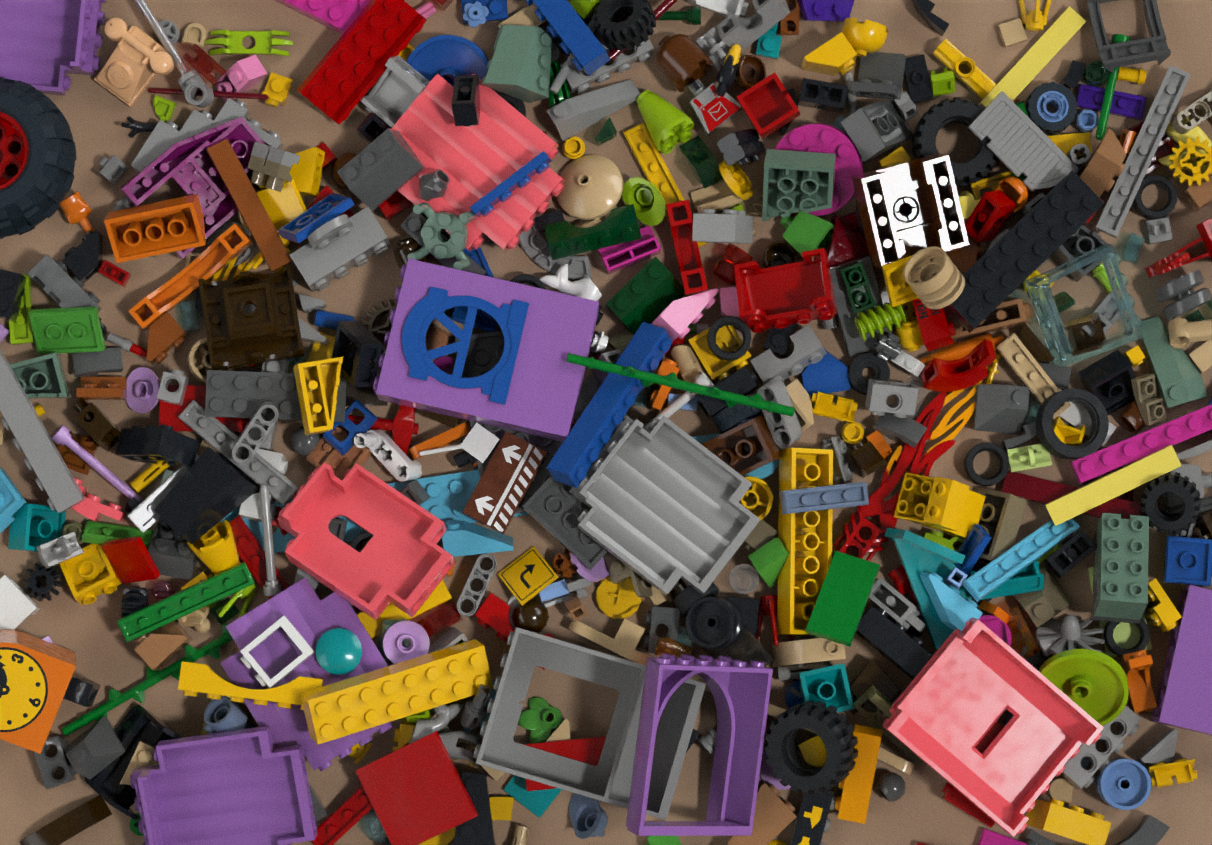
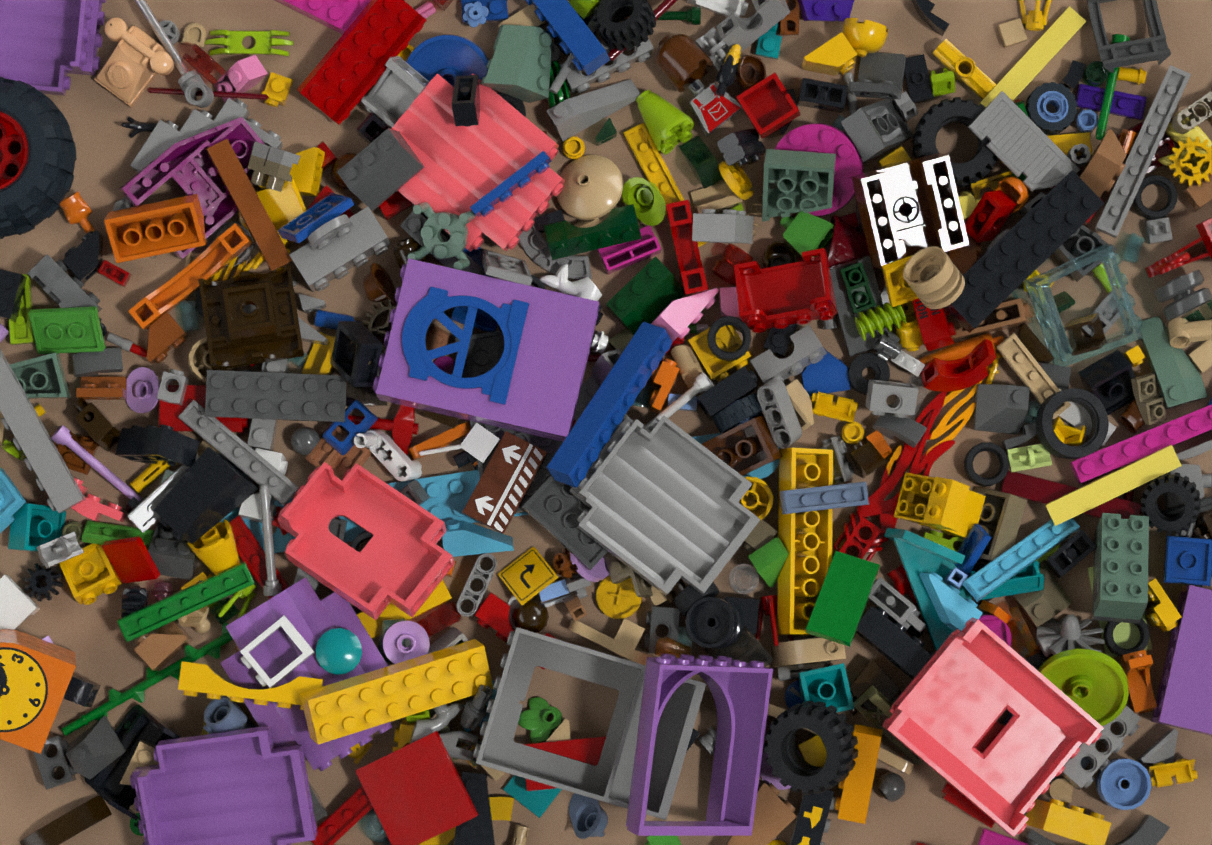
(12, 449): none -> lime plate
(112, 169): light grey tile -> none
(164, 108): lime tile -> none
(250, 442): light grey beam -> none
(317, 393): yellow wedge -> none
(379, 285): none -> reddish brown piece
(433, 185): flat silver rock -> none
(505, 267): none -> light grey tile
(672, 381): green plant -> none

